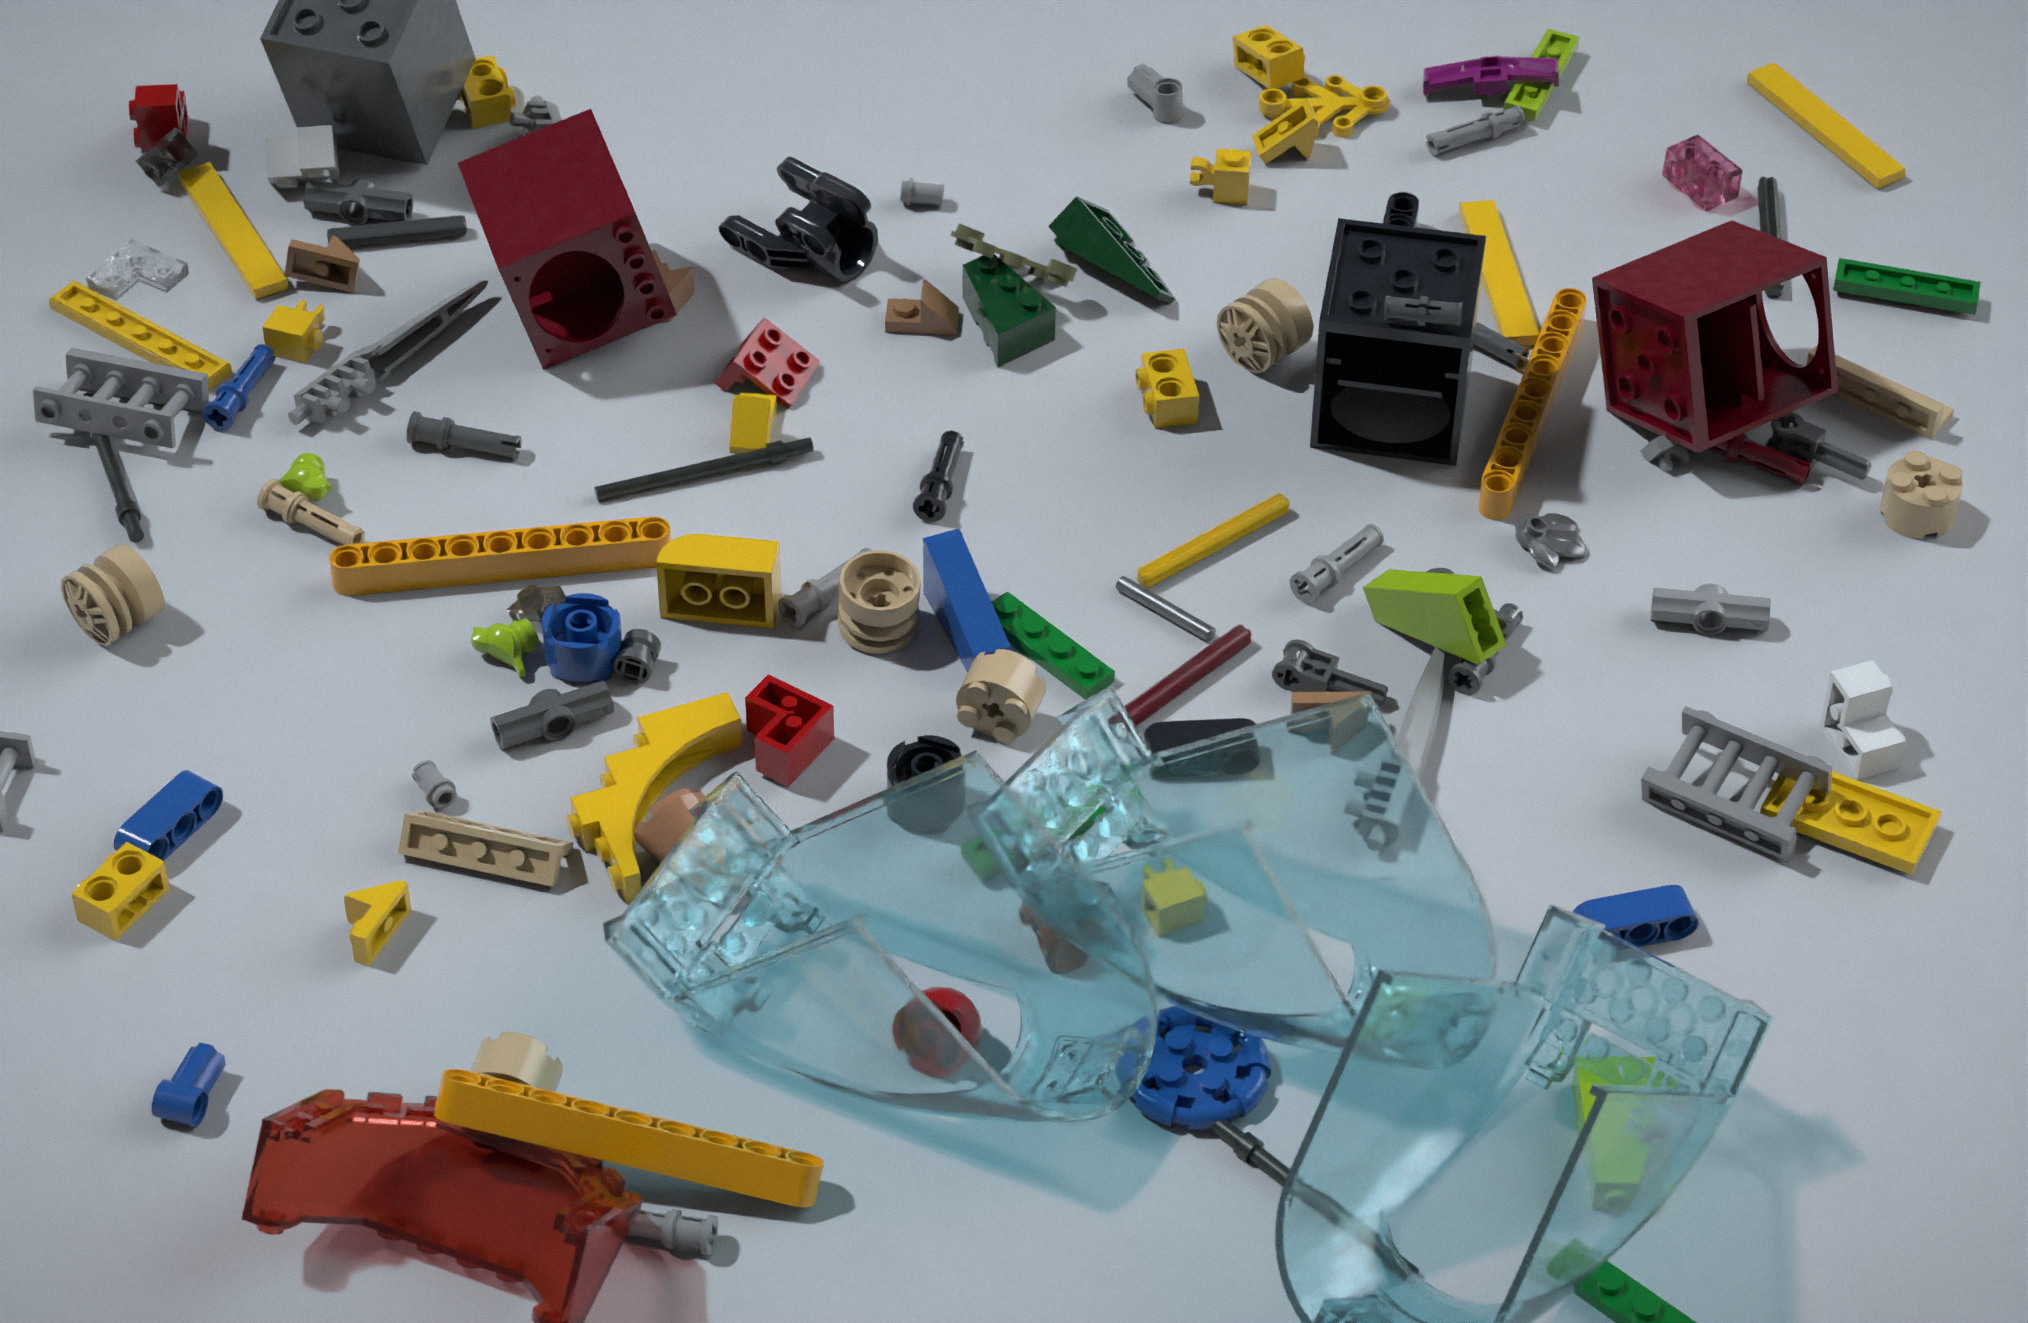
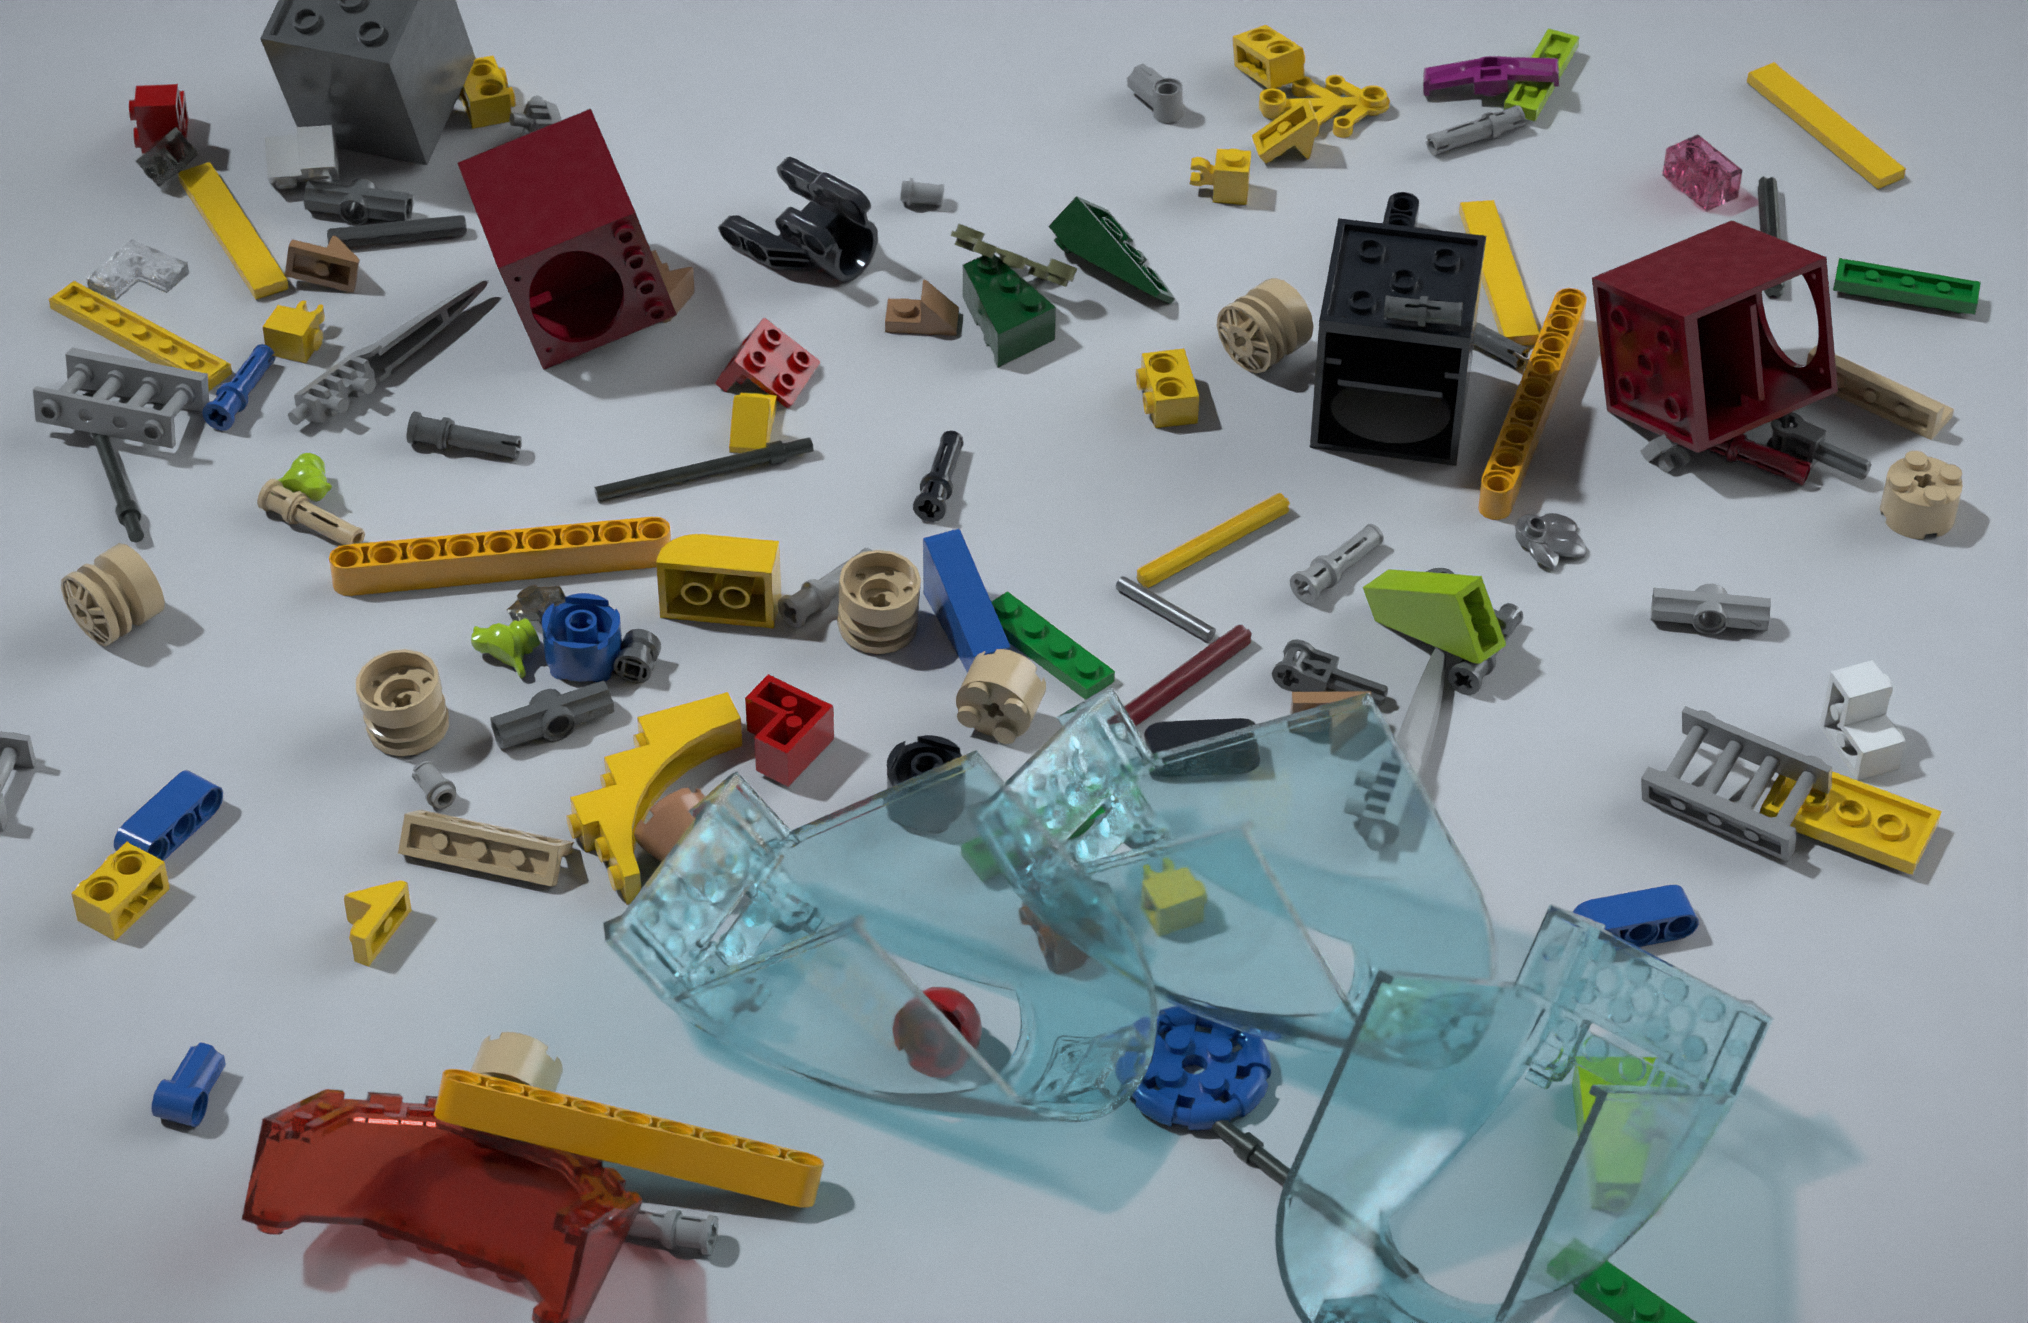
(402, 702): none -> tan wheel

